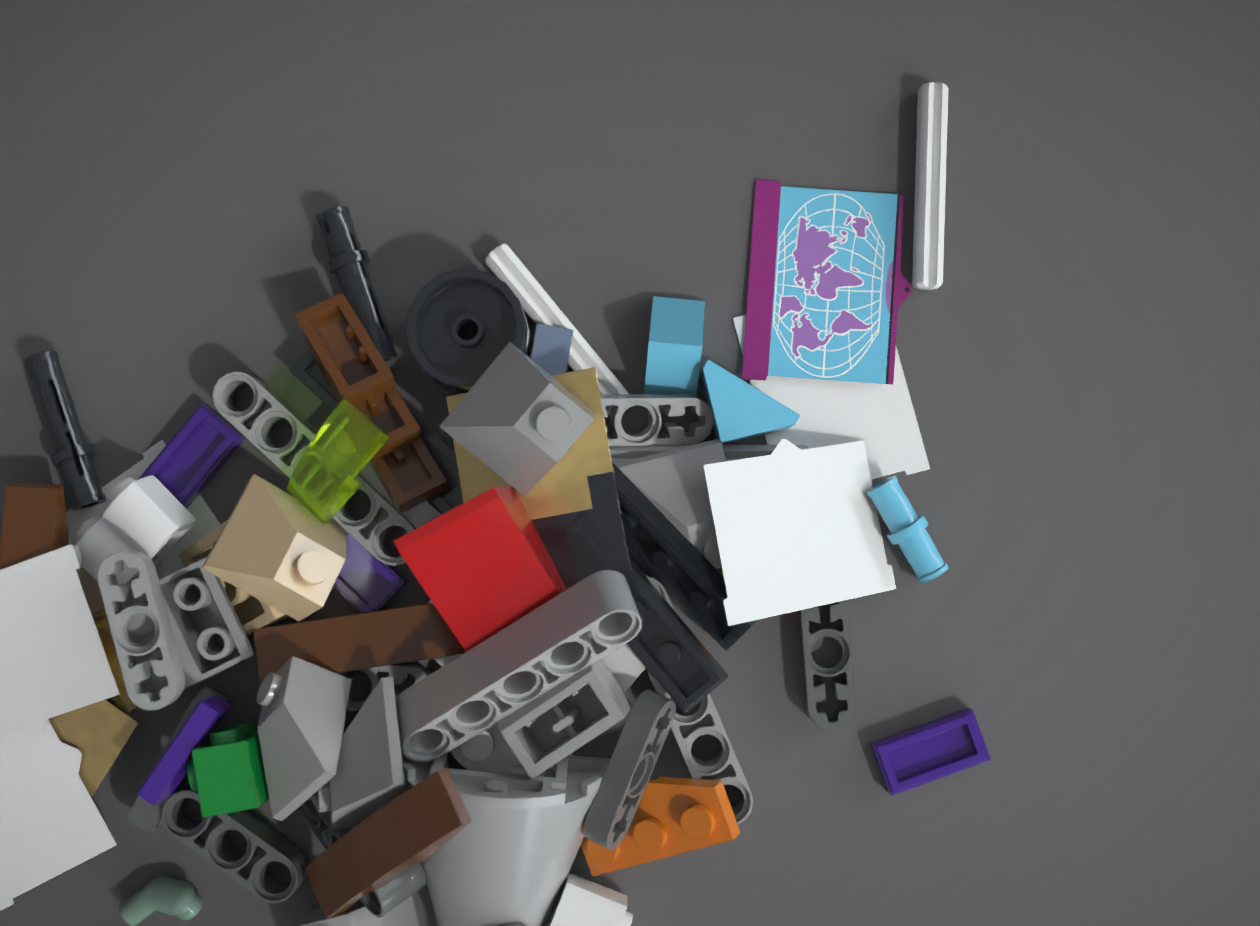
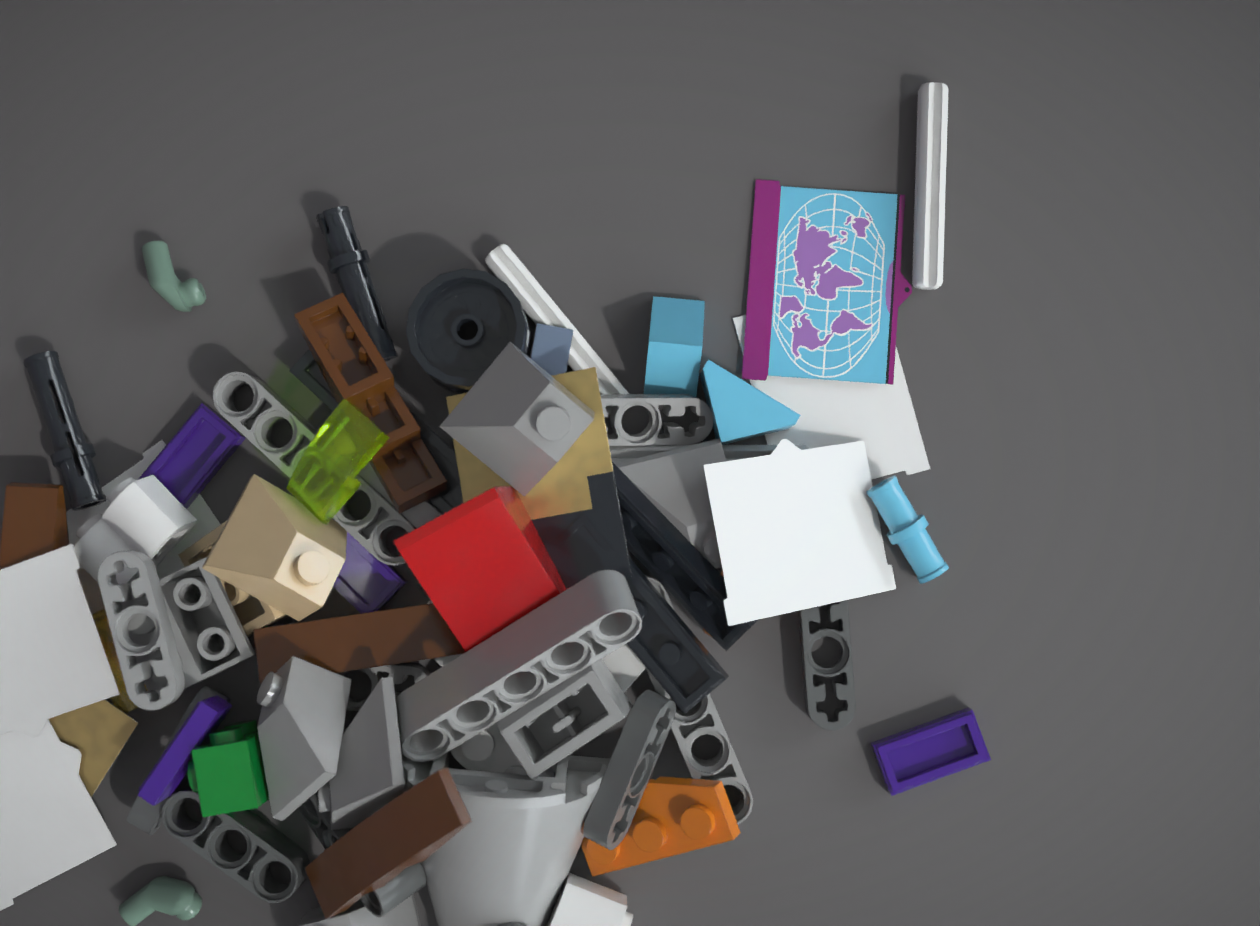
(163, 280): none -> sand green arm

